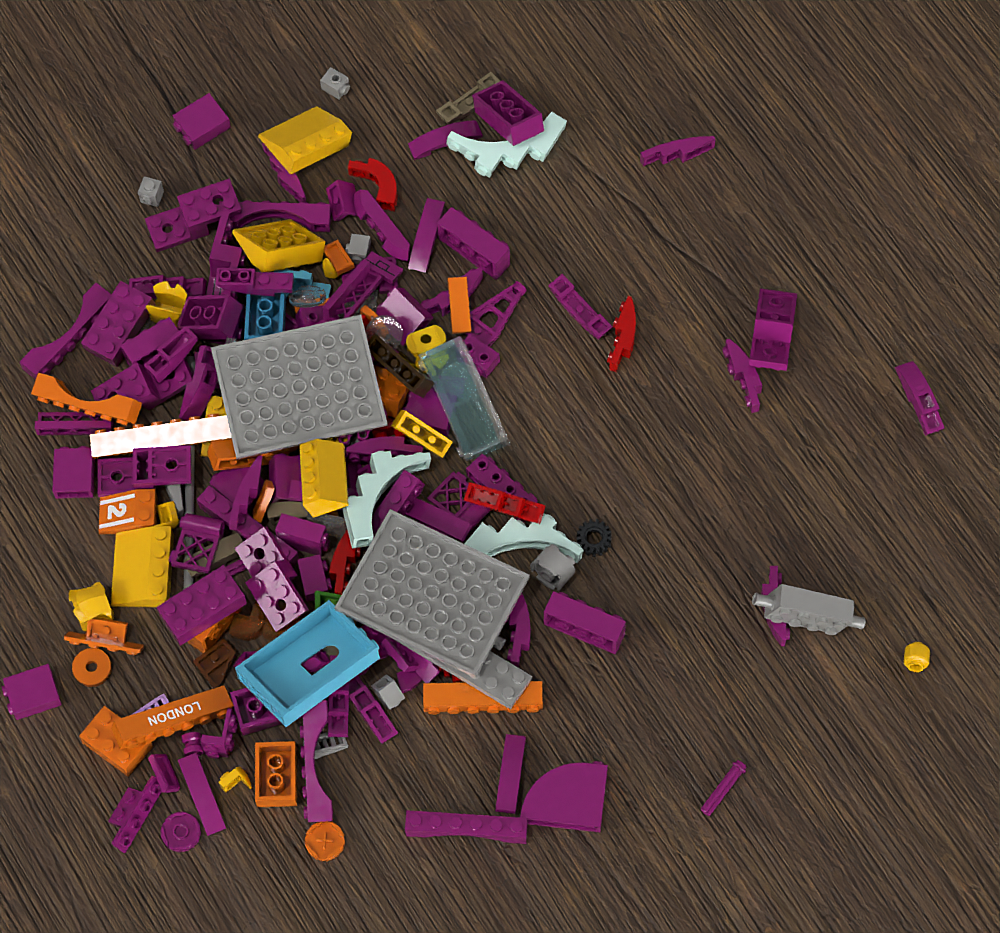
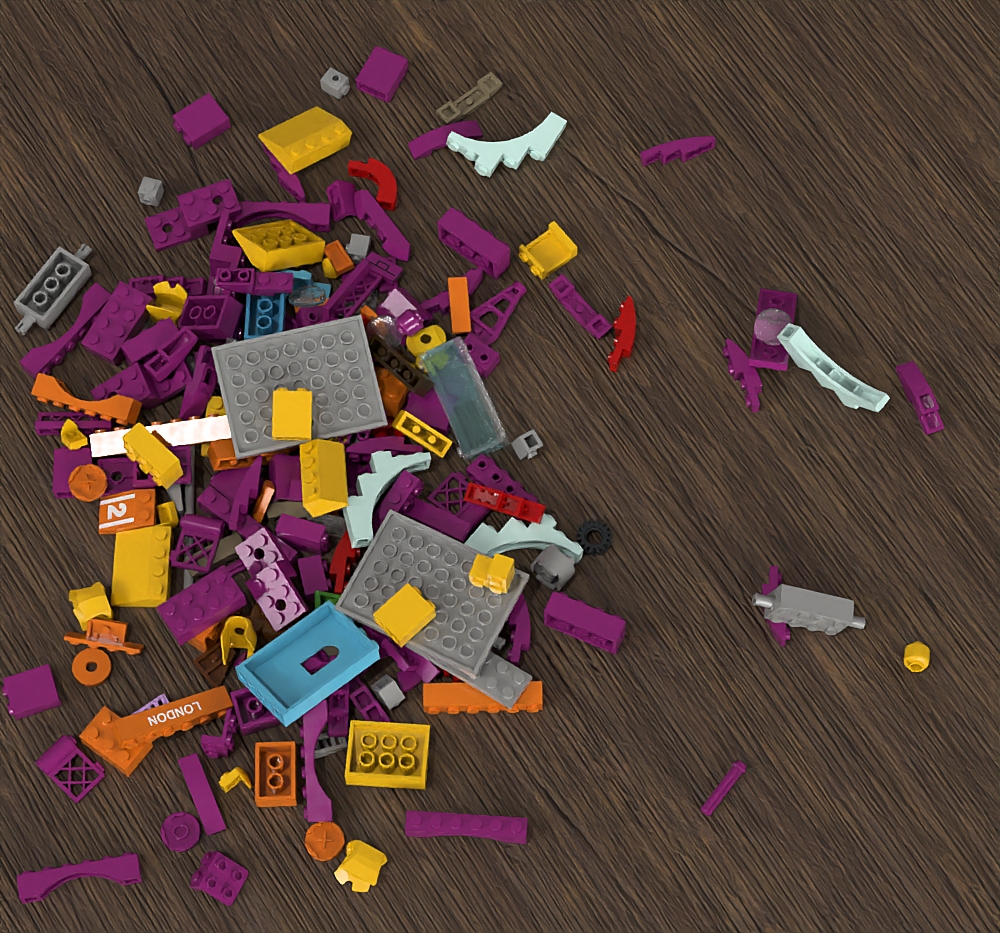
(37, 885): none -> magenta arch
(52, 288): none -> light grey brick
(59, 756): none -> magenta piece
(72, 436): none -> yellow plate
(87, 482): none -> orange tile
(132, 812): magenta bracket -> none
(152, 456): none -> yellow brick
(164, 773): magenta tile -> none
(192, 743): magenta wheel -> none
(219, 877): none -> magenta bracket
(231, 639): none -> yellow piece
(292, 414): none -> yellow brick
(360, 866): none -> yellow piece
(382, 73): none -> magenta brick
(387, 754): none -> yellow slope
(405, 614): none -> yellow brick
(409, 322): none -> magenta head
(426, 235): magenta slope -> none
(492, 573): none -> yellow brick
(508, 113): magenta brick -> none
(510, 774): magenta slope -> none
(527, 445): none -> light grey brick
(548, 251): none -> yellow panel
(568, 797): magenta brick -> none
(770, 324): none -> clear tile
(828, 374): none -> light aqua arch

